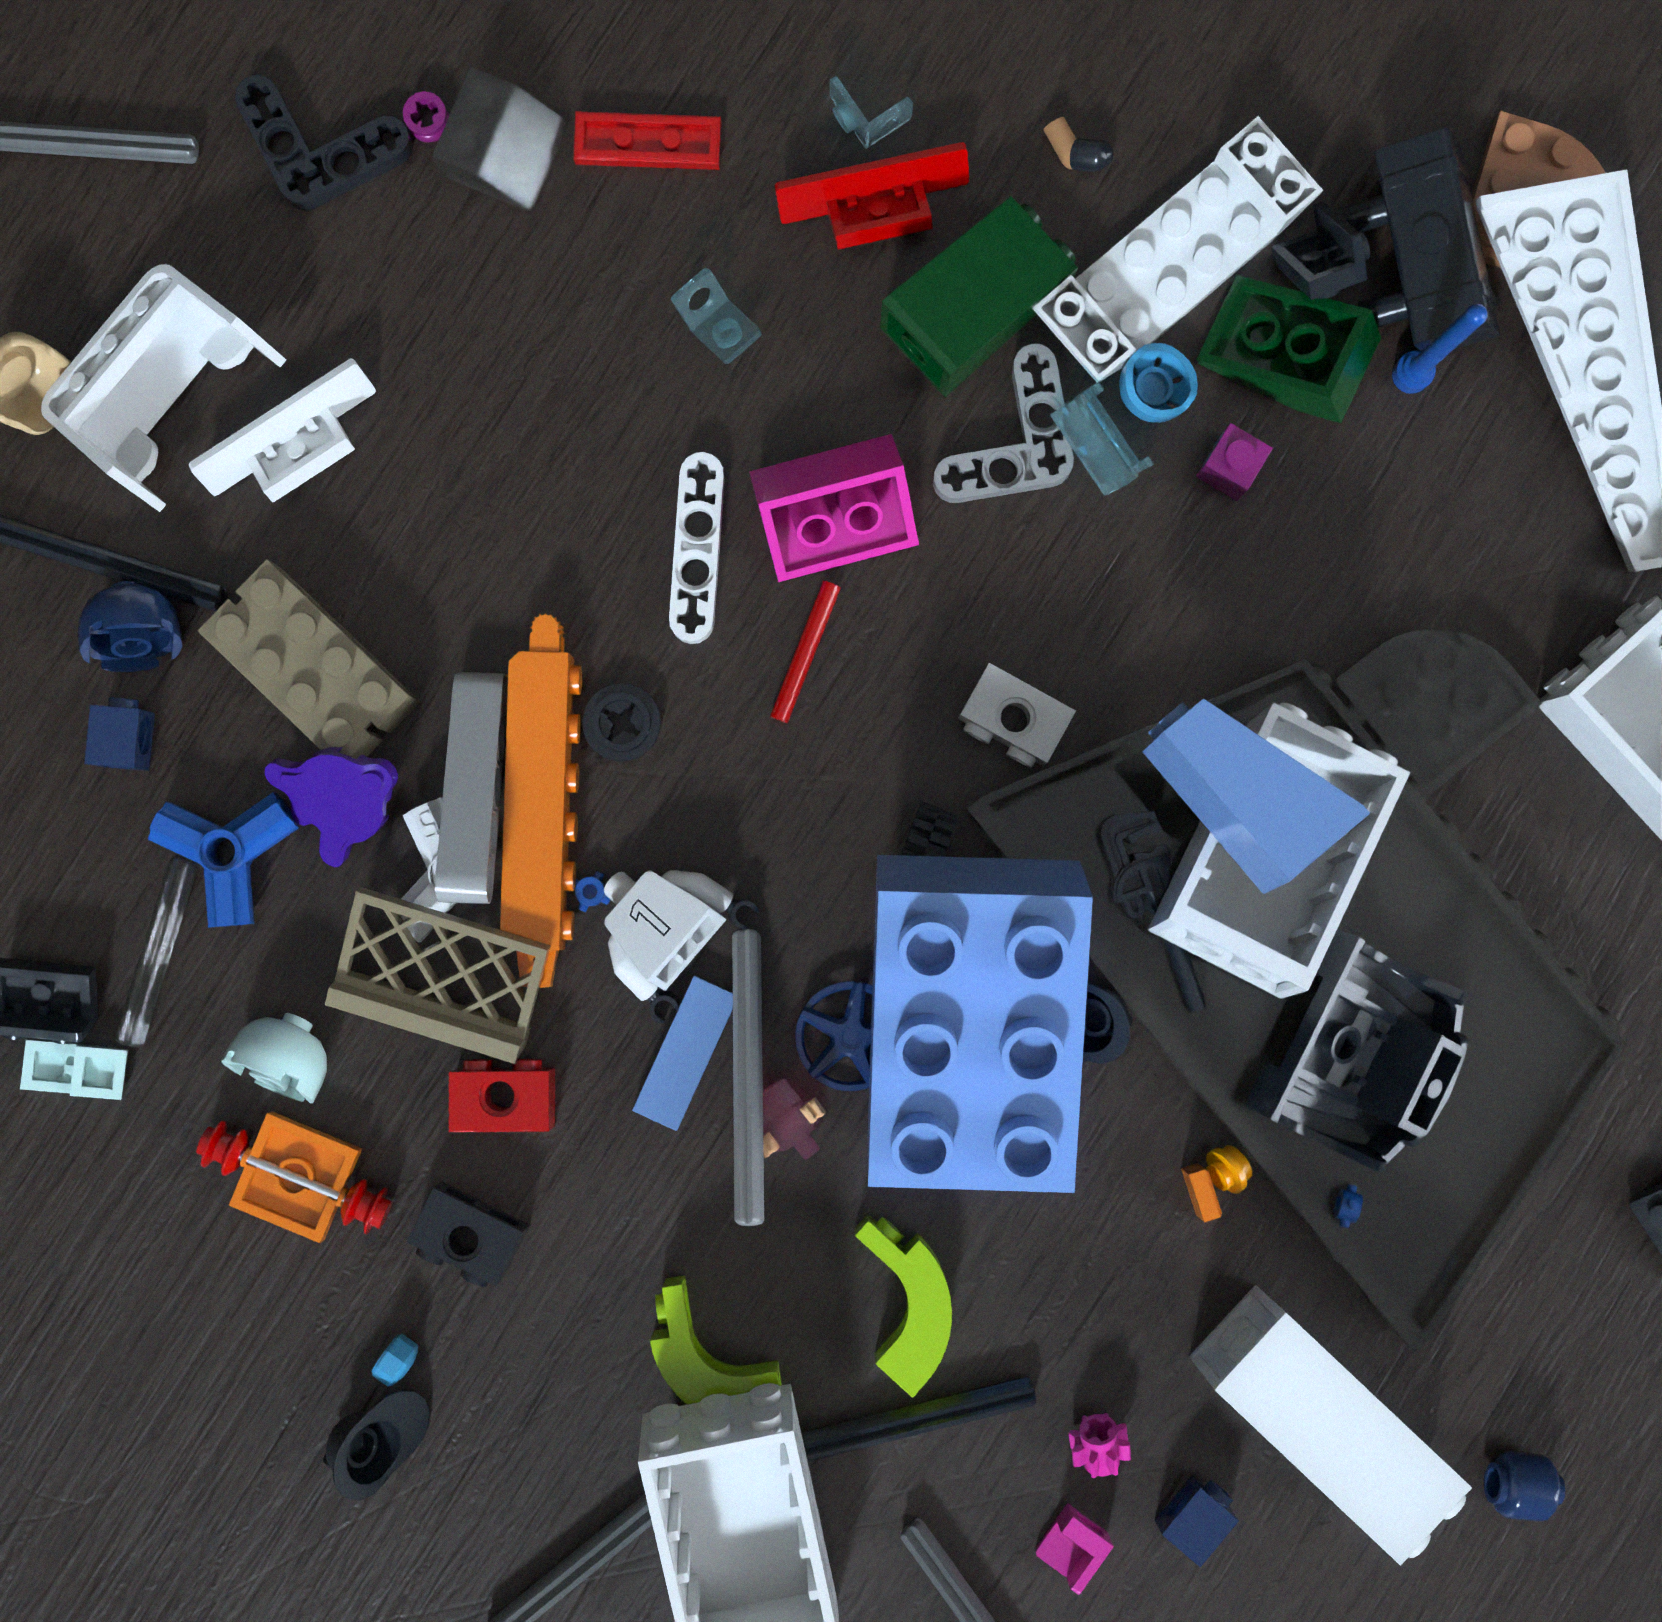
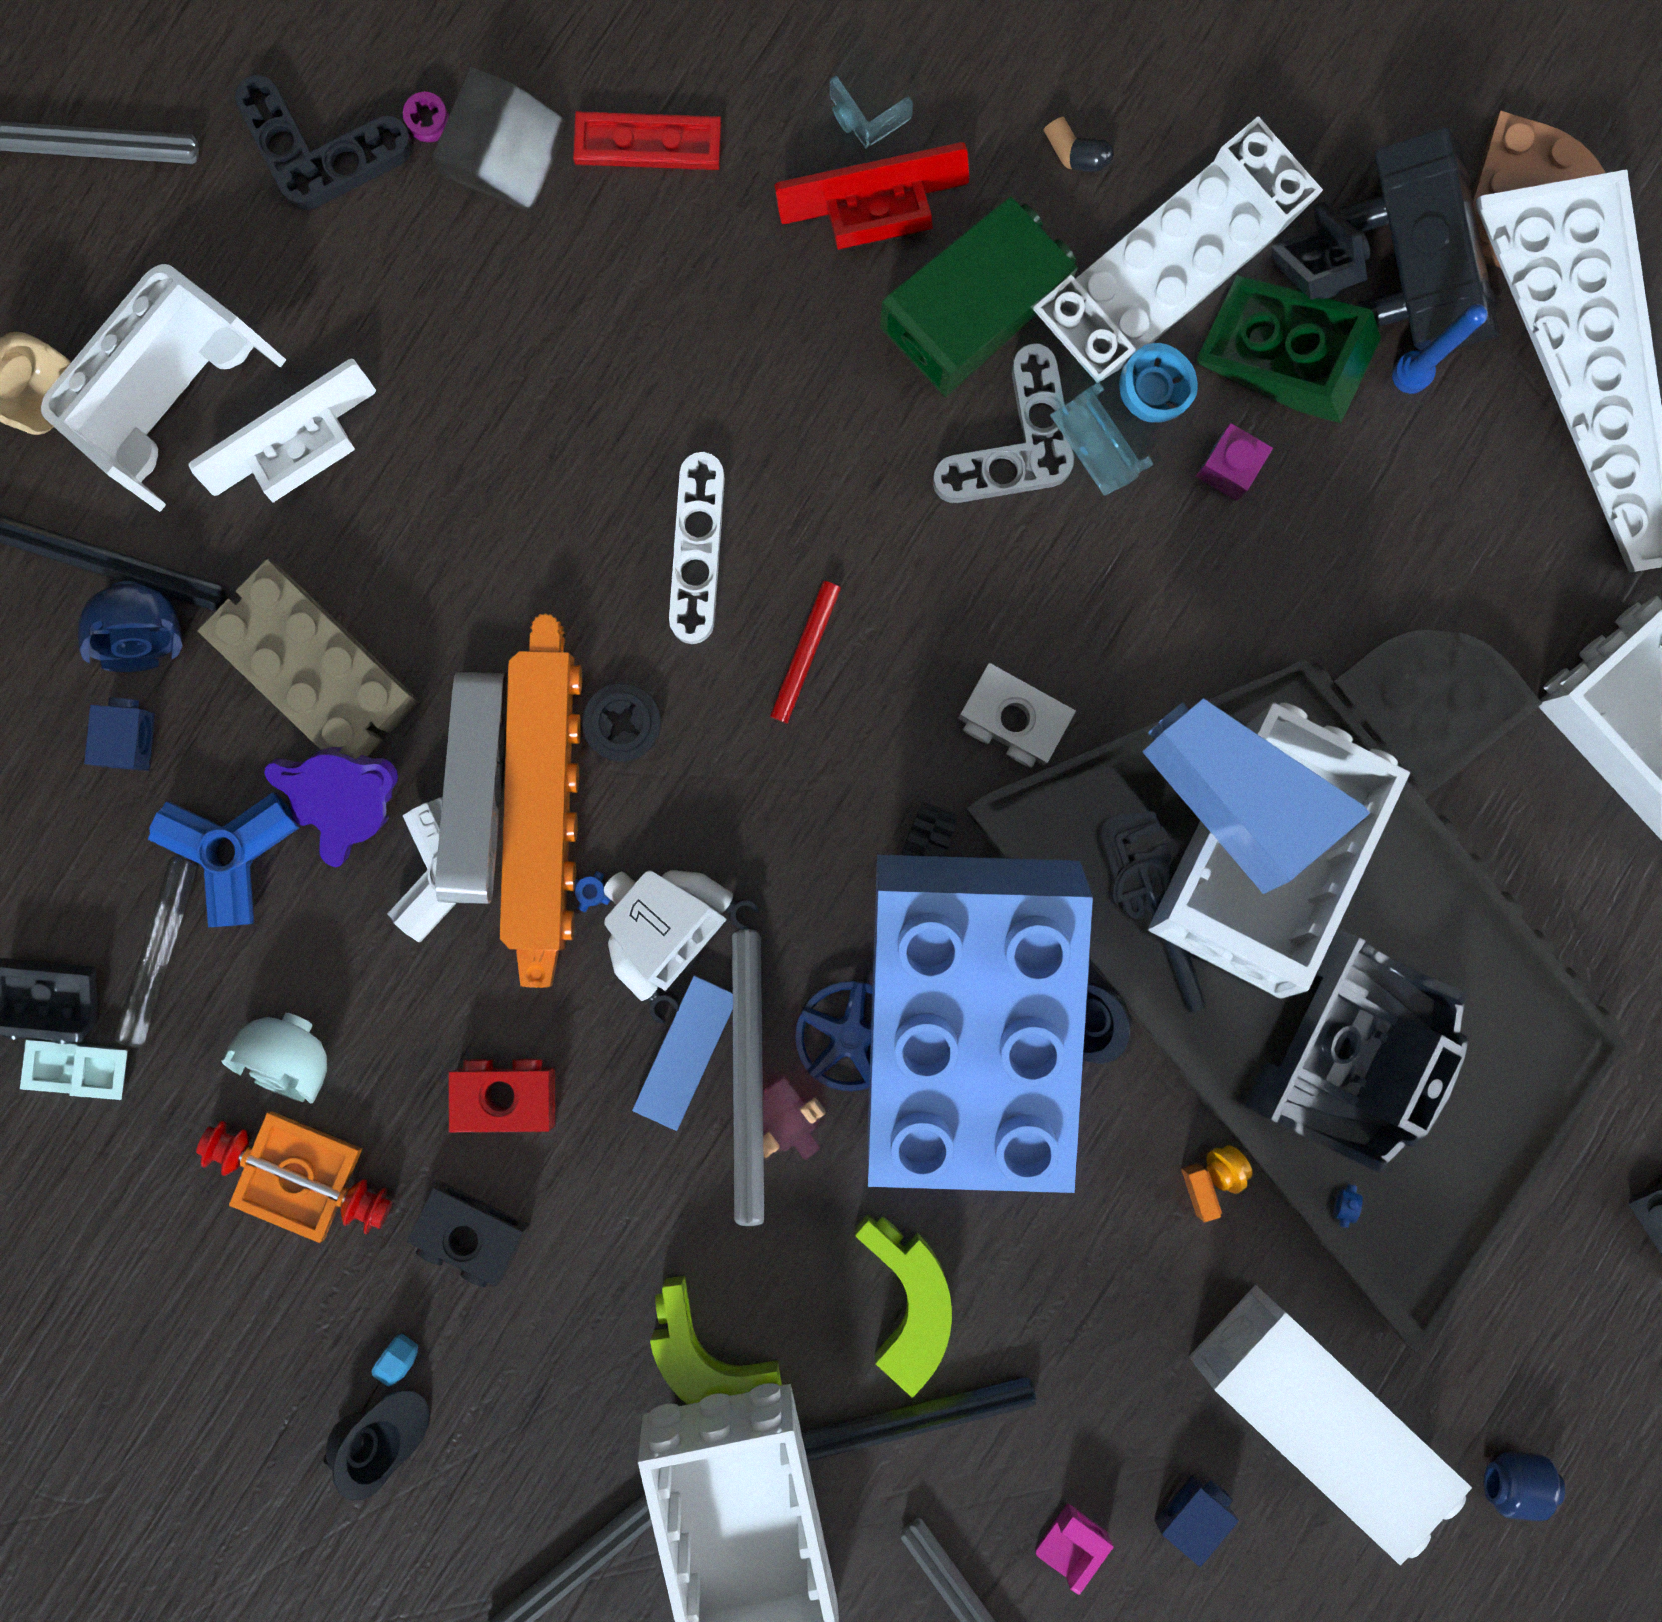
(439, 1015): dark tan fence -> none
(718, 321): clear light blue bracket -> none
(835, 507): dark pink slope -> none
(1099, 1445): dark pink gear -> none

